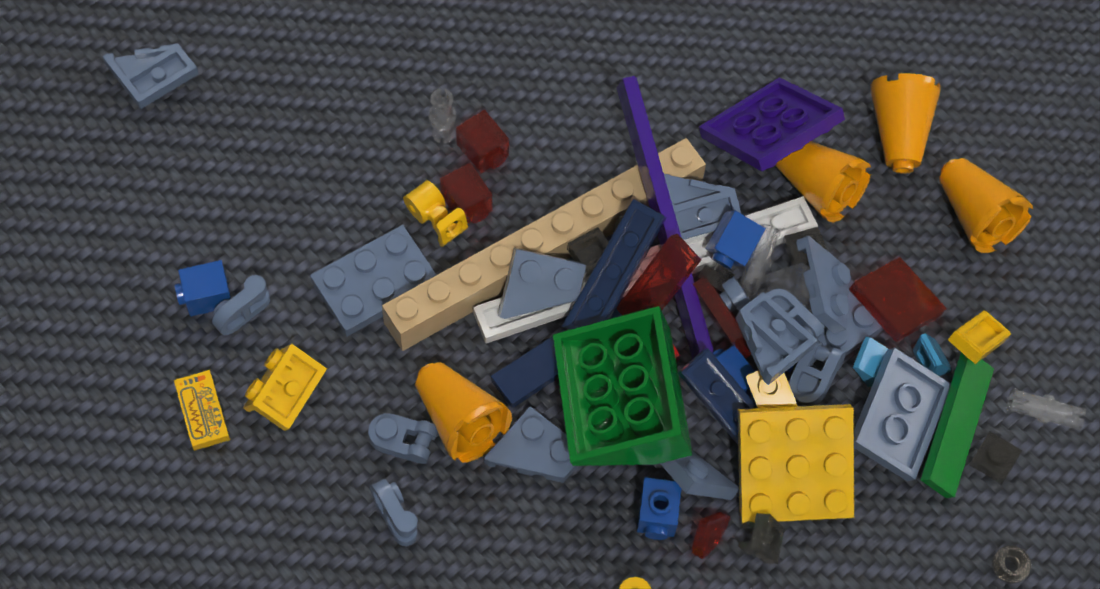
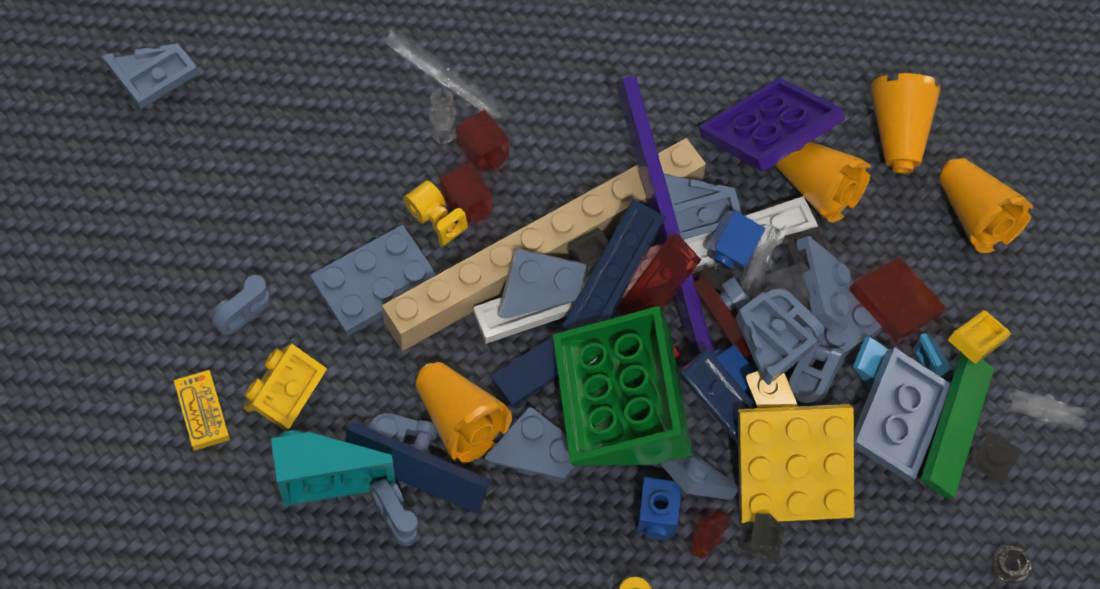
(202, 287): blue brick -> none
(325, 468): none -> teal slope
(425, 470): none -> dark blue tile
(446, 75): none -> clear tile

